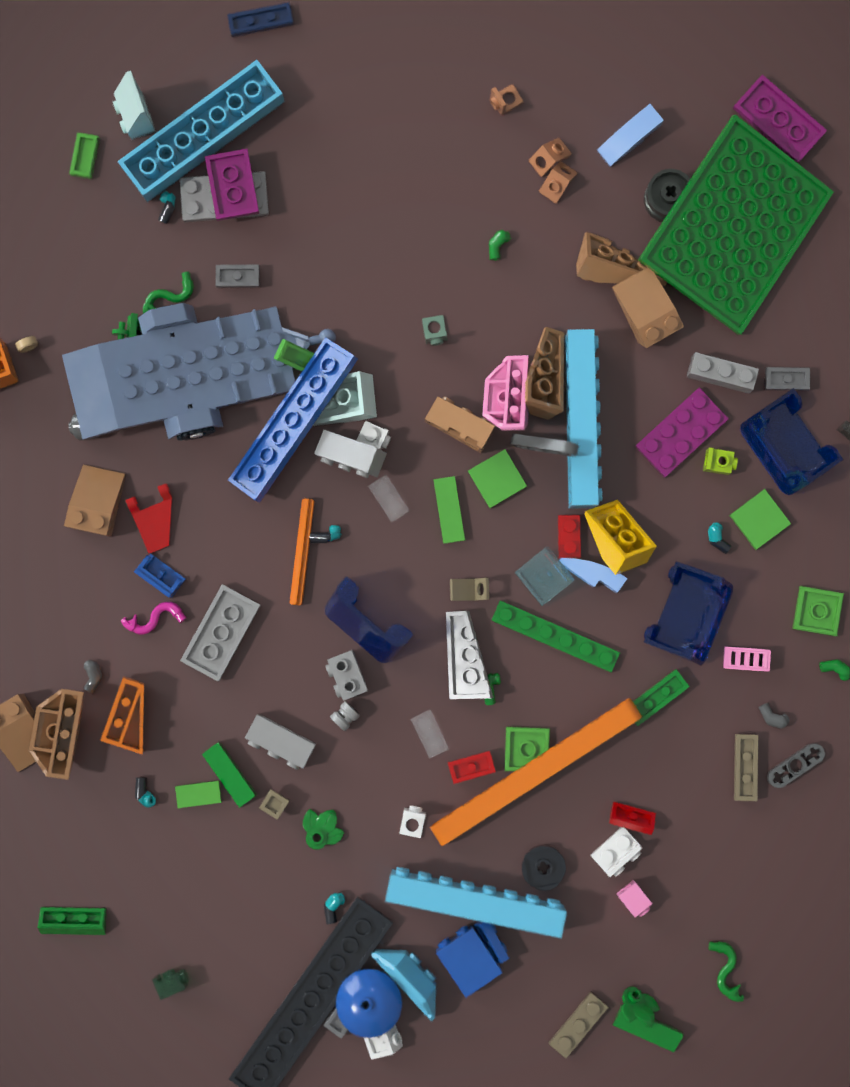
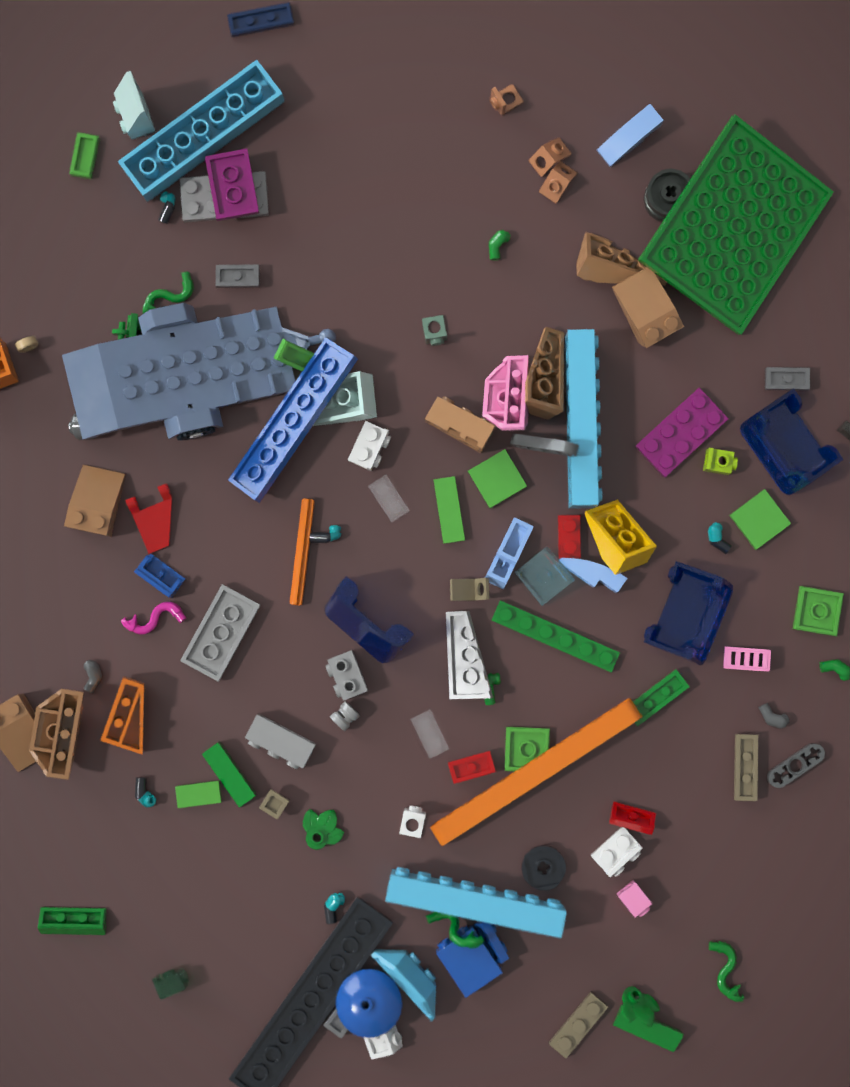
(350, 454): brick -> none
(470, 942): none -> green animal
(509, 553): none -> light blue slope
(722, 372): light grey brick -> none
(779, 119): magenta plate -> none

